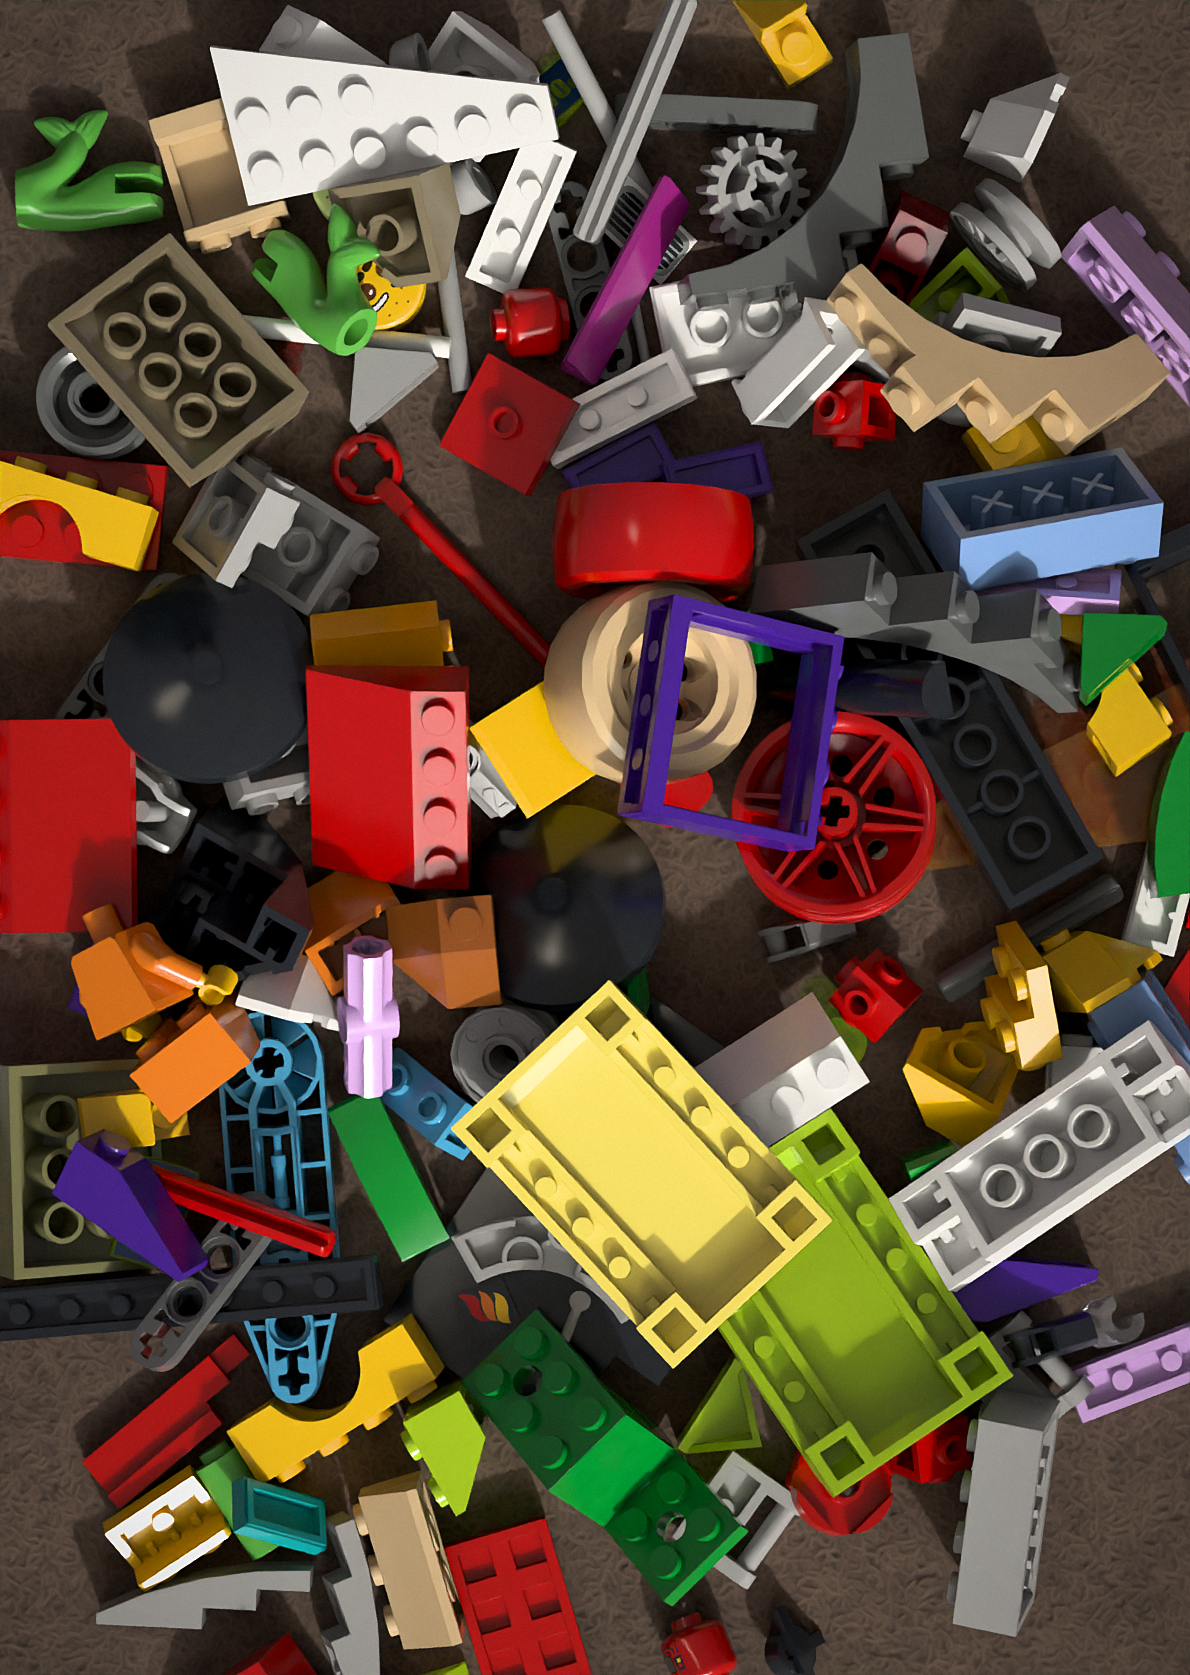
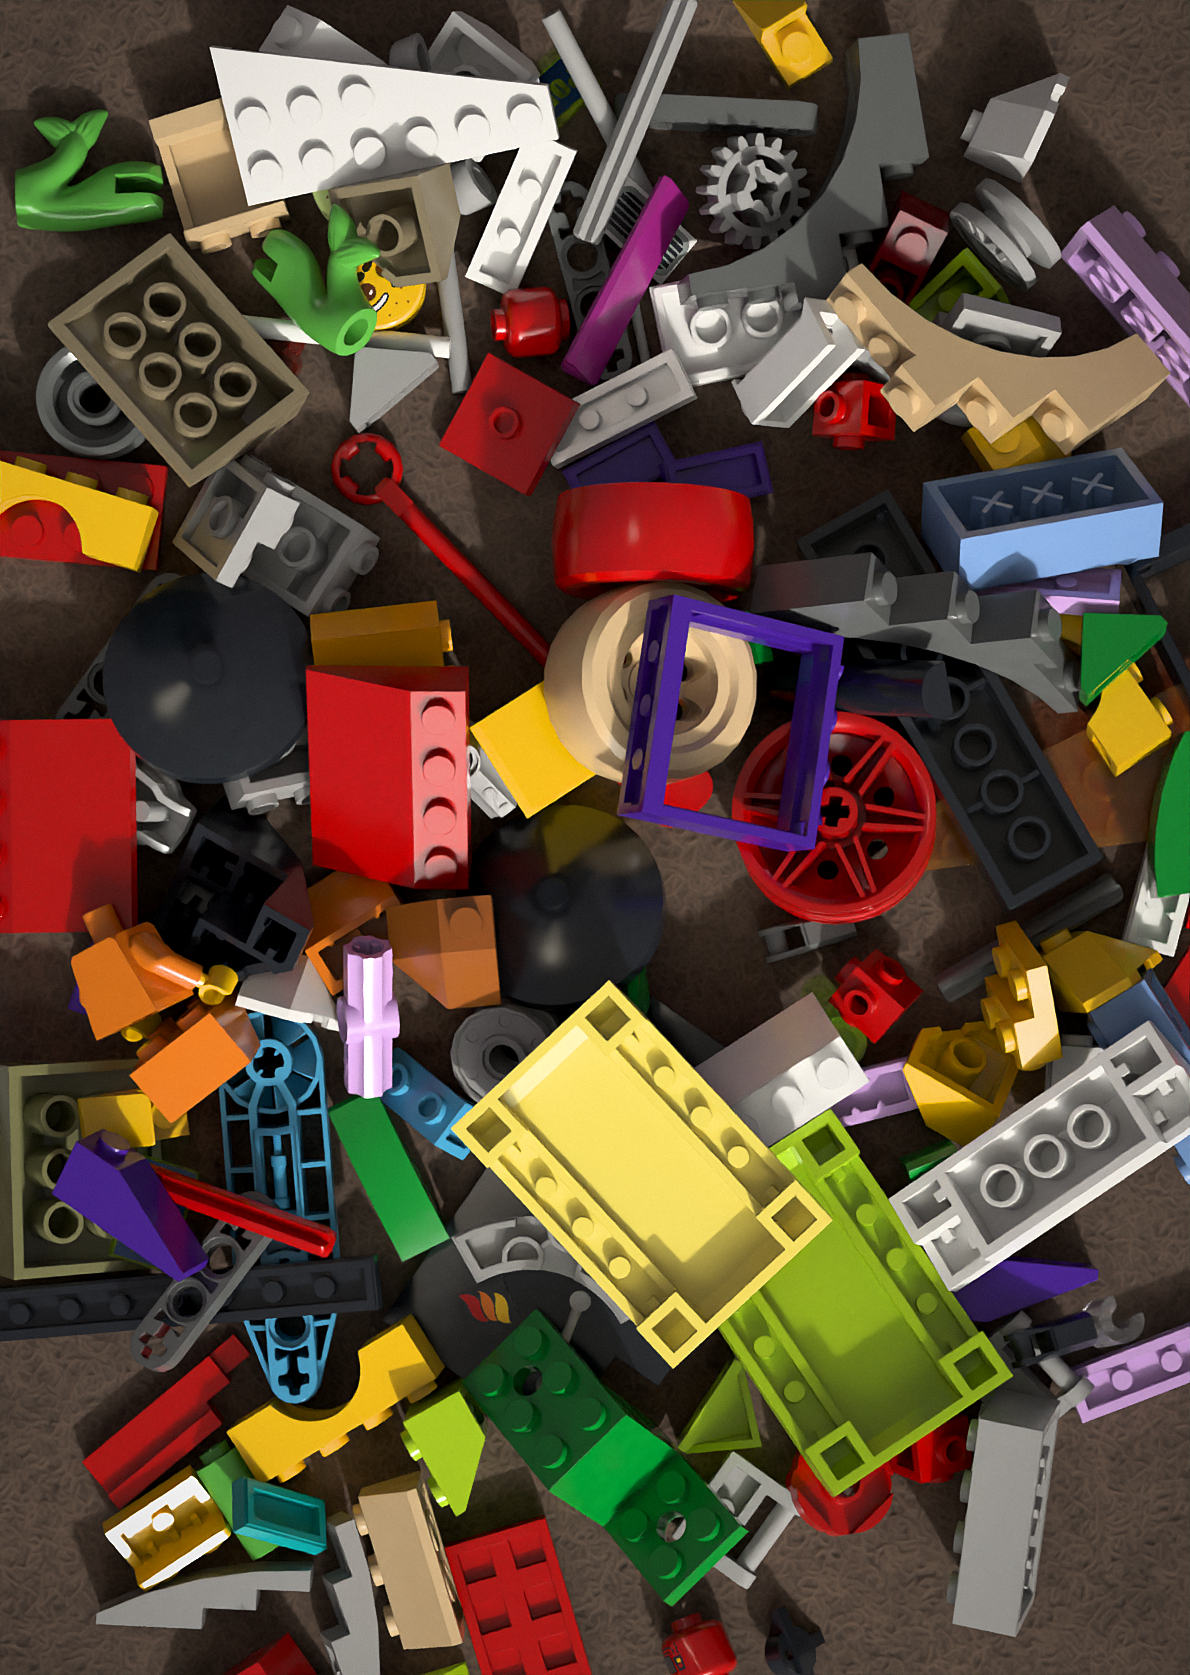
(881, 1097): none -> lavender plate

